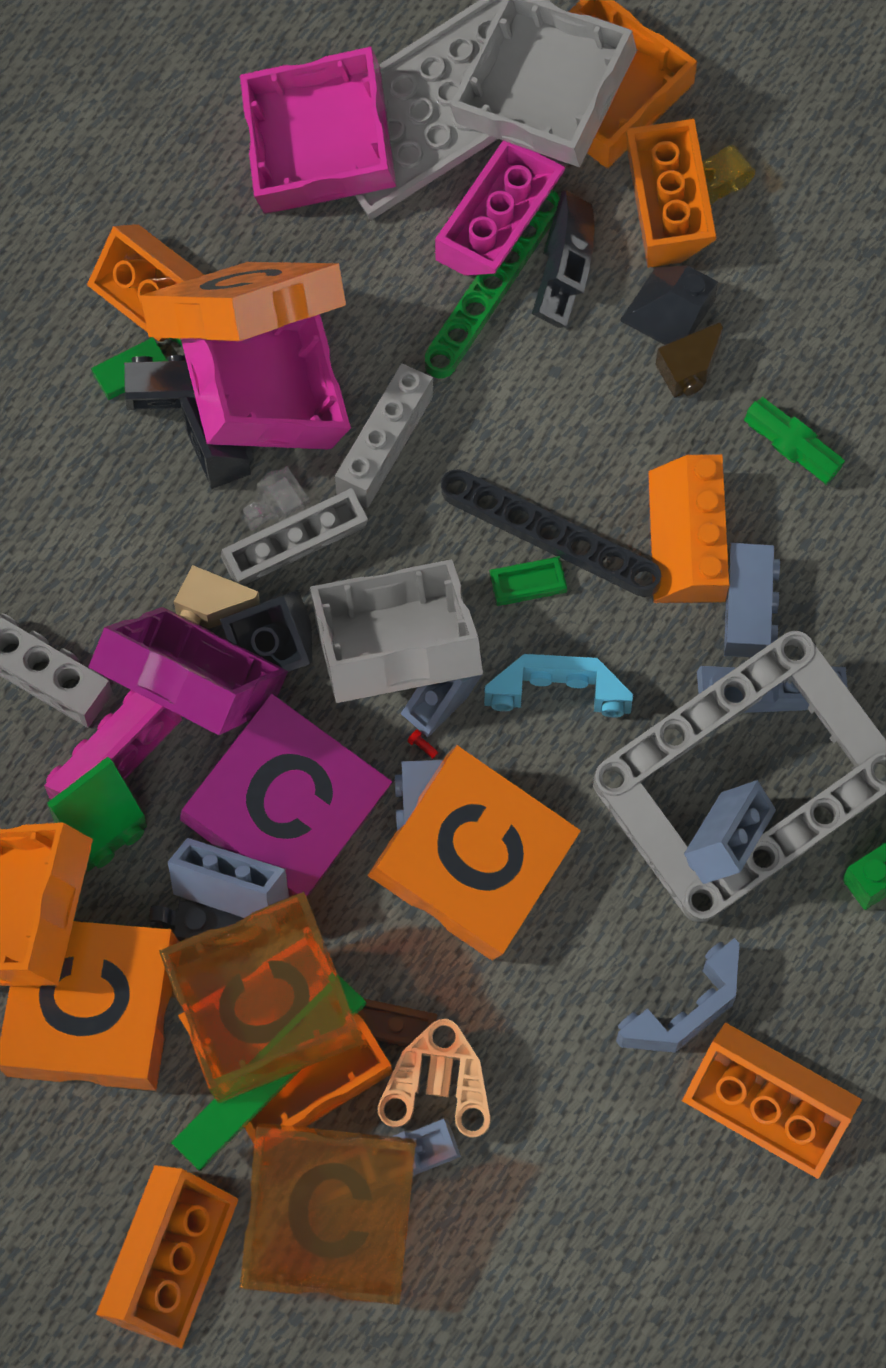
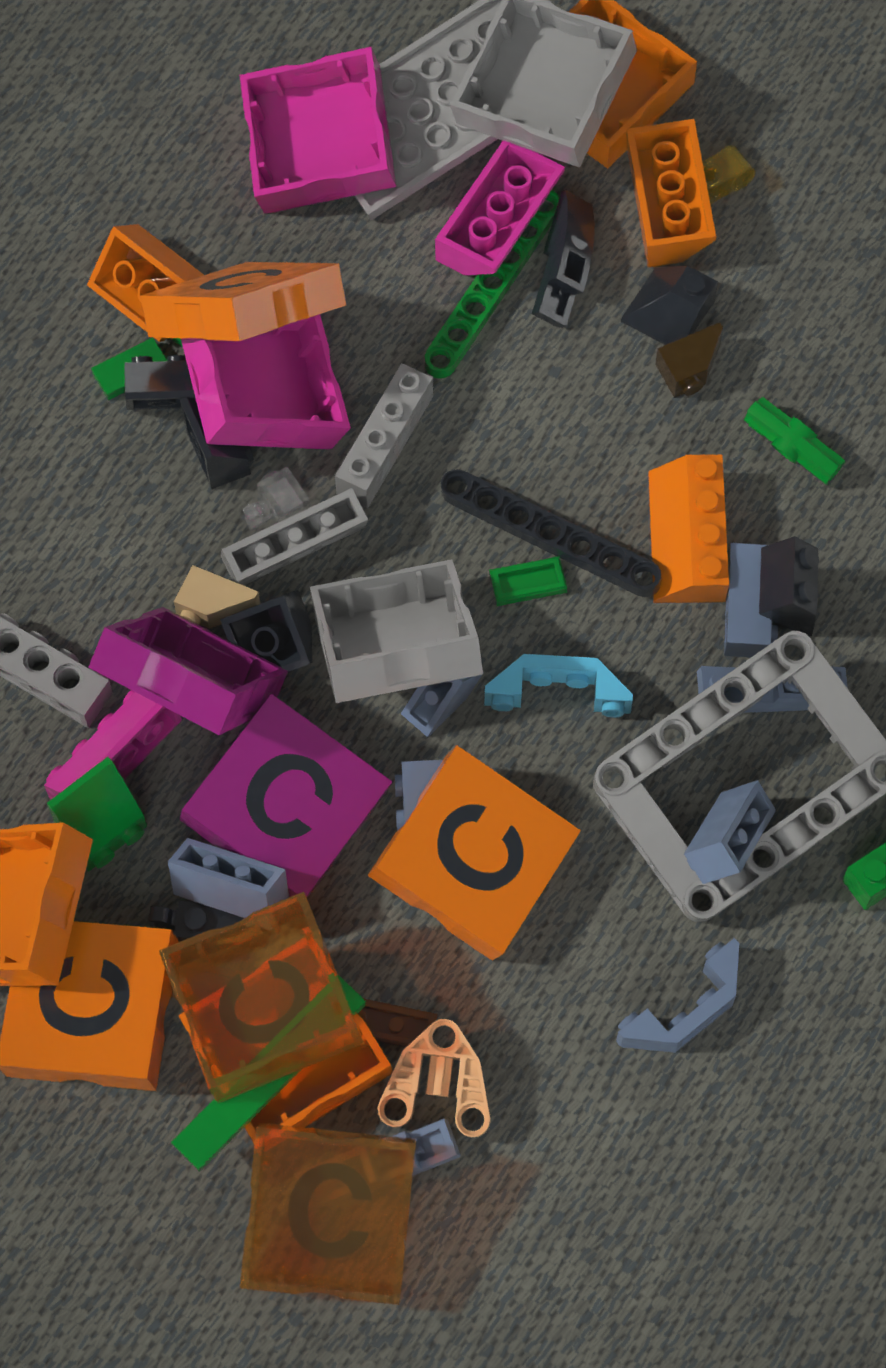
(167, 1255): orange slope -> none
(416, 738): red piece -> none
(771, 1100): orange slope -> none
(790, 584): none -> black slope

